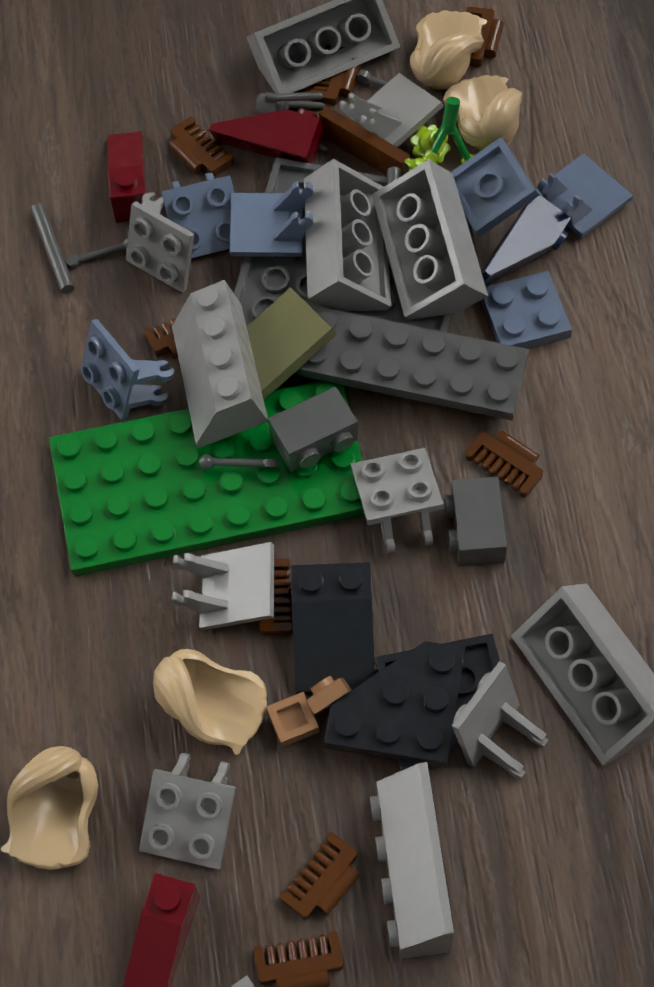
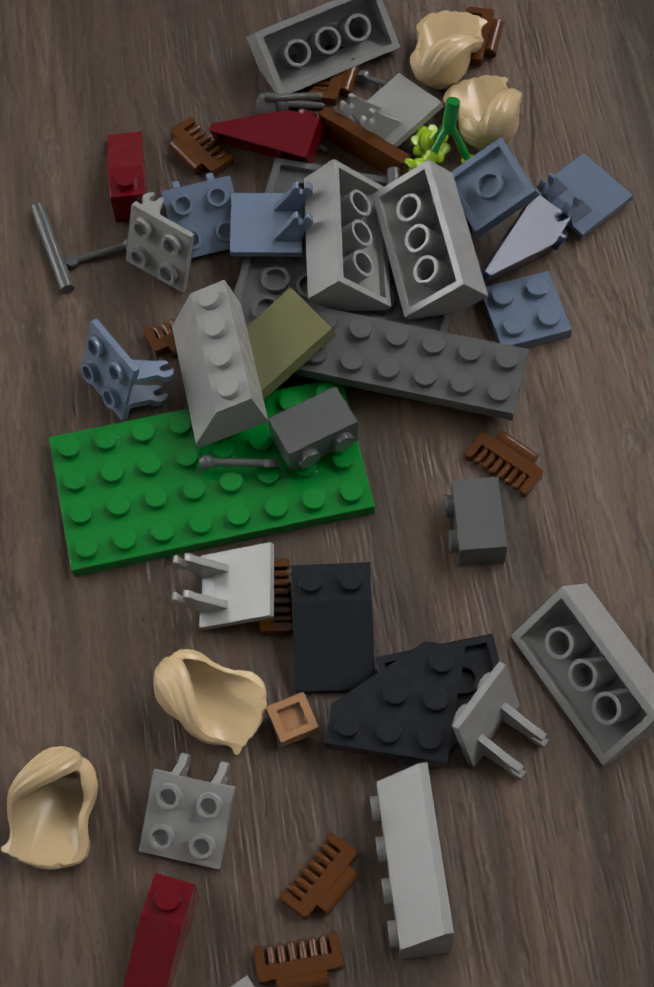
(326, 693): medium nougat plate -> none
(395, 488): light grey plate -> none

